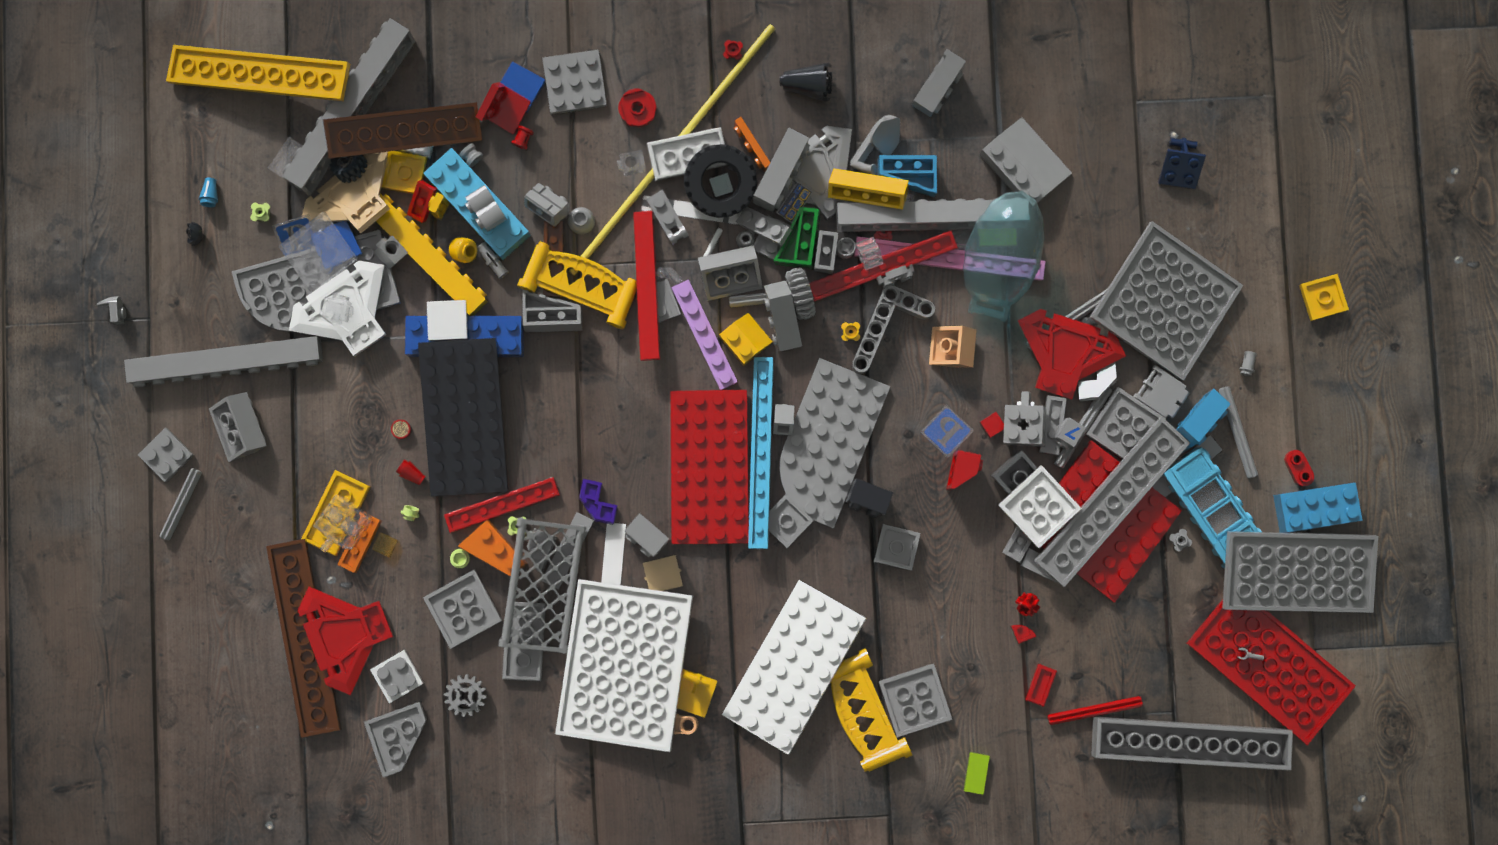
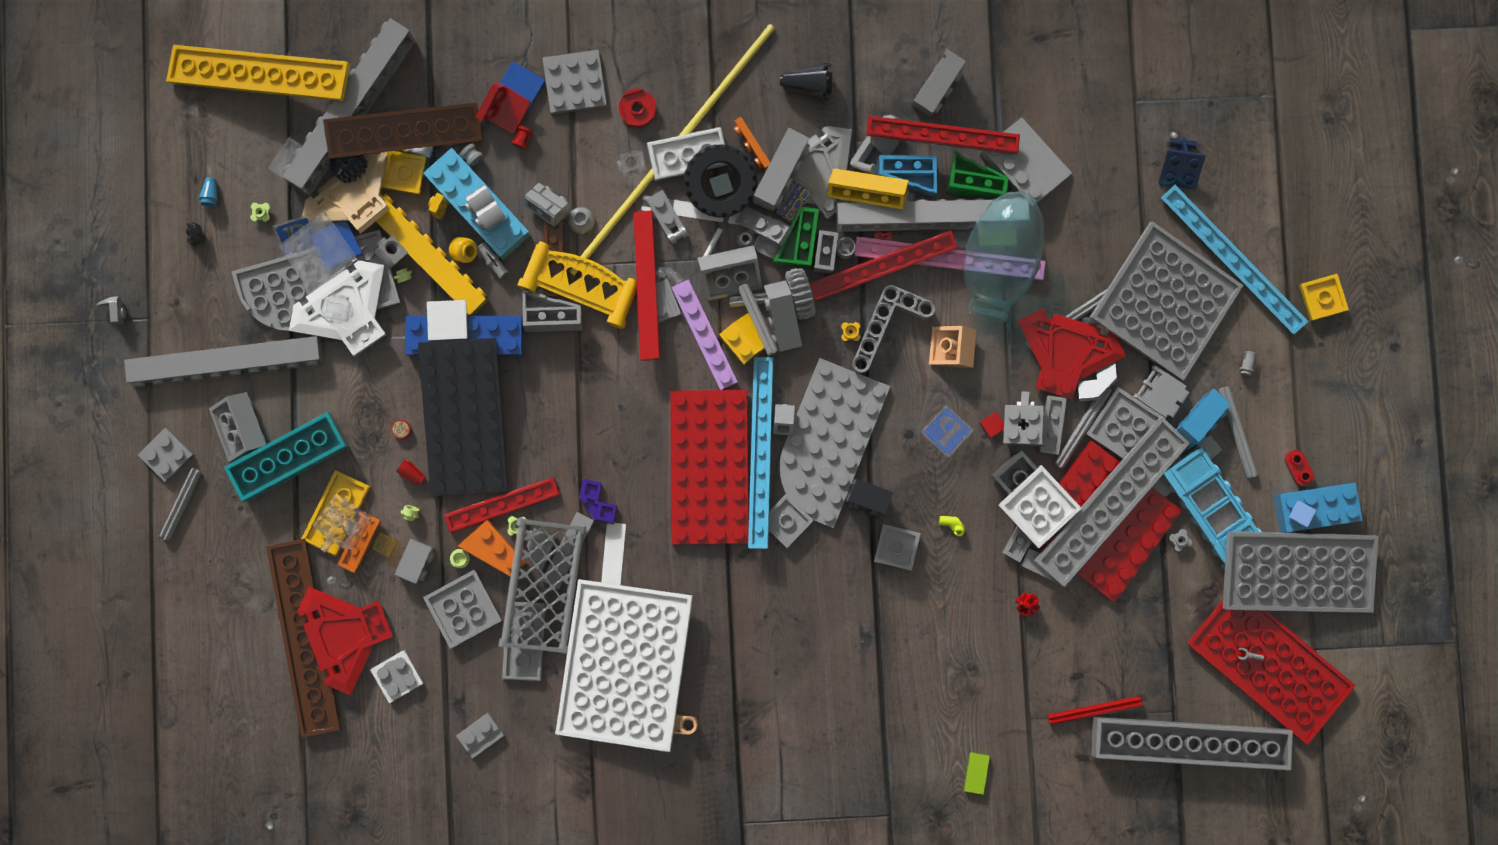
(286, 457): none -> teal brick
(395, 736): light grey plate -> none
(403, 275): none -> yellowish green plate
(415, 561): none -> light grey brick
(419, 204): red plate -> none
(458, 701): light grey gear -> none
(480, 735): none -> light grey plate
(647, 535): light grey brick -> none
(663, 574): tan piece -> none
(695, 693): yellow plate -> none
(733, 45): red plate -> none
(757, 319): none -> light grey axle
(794, 667): white plate -> none
(869, 253): clear brick -> none
(888, 748): yellow piece -> none
(894, 275): light grey plate -> none
(915, 700): light grey plate -> none
(943, 135): none -> red tile
(954, 523): none -> neon yellow arm
(963, 467): red slope -> none
(974, 180): none -> green wedge
(1022, 633): red tile -> none
(1041, 685): red tile -> none
(1069, 433): light grey brick -> none
(1234, 259): none -> medium azure plate
(1302, 514): none -> light blue tile

